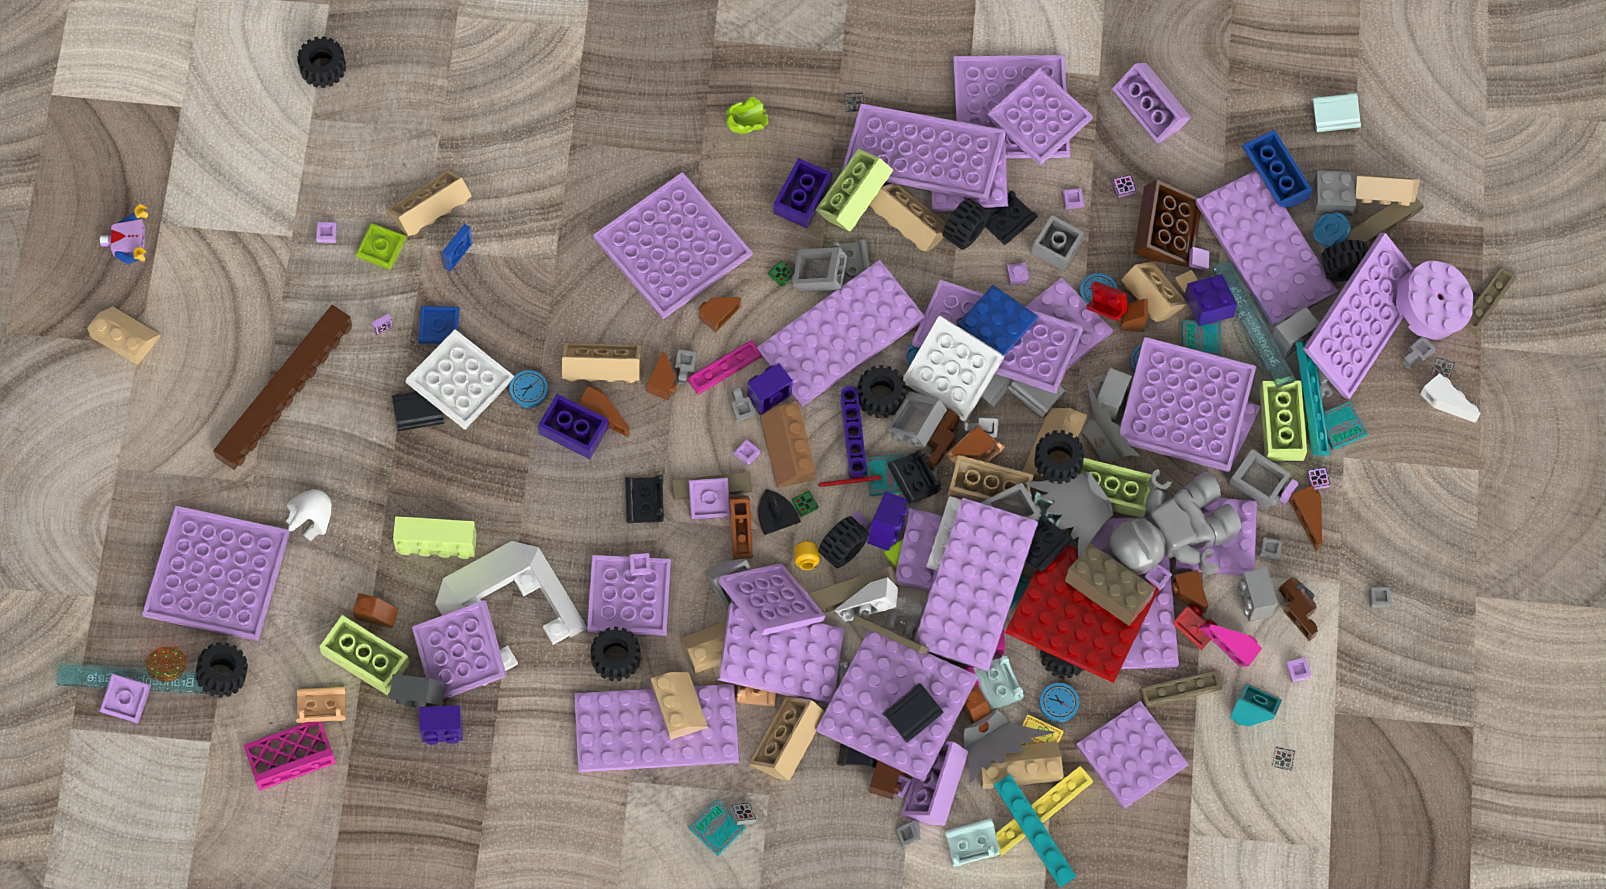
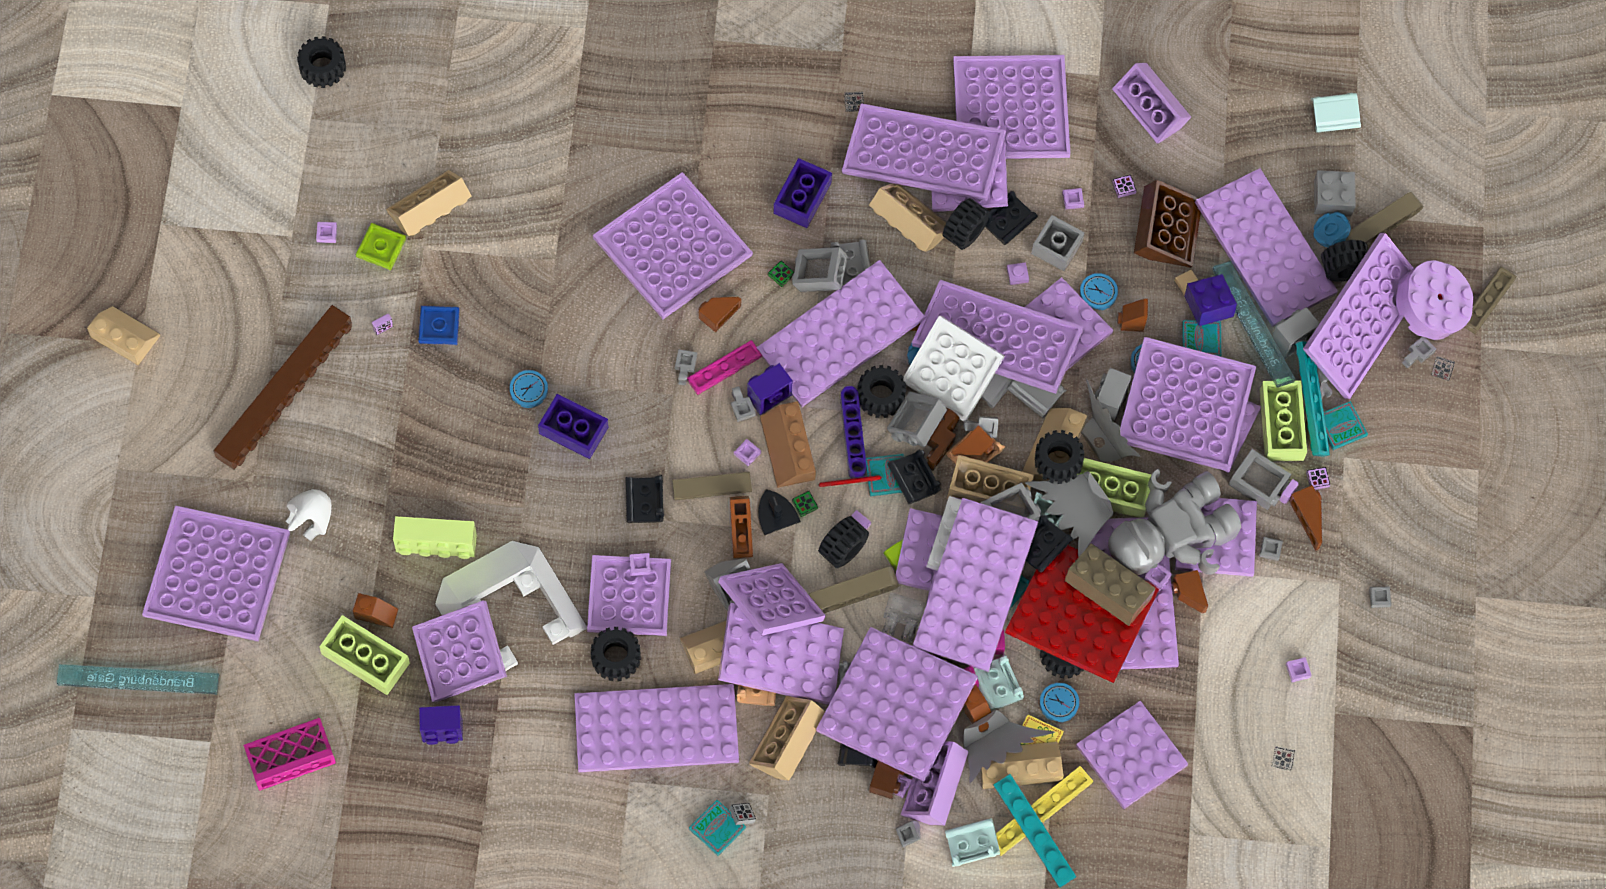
(125, 698): lavender tile -> none
(128, 237): torso -> none
(166, 664): clear orange tile -> none
(217, 683): black tyre -> none
(321, 704): light nougat piece -> none
(415, 411): black piece -> none
(416, 691): dark grey brick -> none
(457, 247): blue tile -> none
(459, 379): white plate -> none
(597, 402): dark orange slope -> none
(601, 362): tan slope -> none
(662, 380): dark orange slope -> none
(678, 704): tan slope -> none
(709, 498): lavender tile -> none
(746, 116): lime hair -> none
(806, 555): yellow head -> none
(854, 190): yellowish green brick -> none
(873, 598): white slope -> none
(888, 521): dark purple brick -> none
(890, 634): dark tan tile -> none
(913, 712): black piece -> none
(998, 320): blue plate -> none
(1039, 116): lavender plate -> none
(1107, 301): red bracket -> none
(1149, 283): tan slope -> none
(1180, 688): dark tan tile -> none
(1189, 623): red bracket -> none
(1199, 258): lavender tile -> none
(1236, 645): dark pink slope -> none
(1254, 706): teal slope -> none
(1257, 594): light grey brick -> none
(1278, 170): blue slope -> none
(1300, 606): reddish brown plate -> none
(1386, 189): tan slope -> none
(1445, 397): white slope -> none

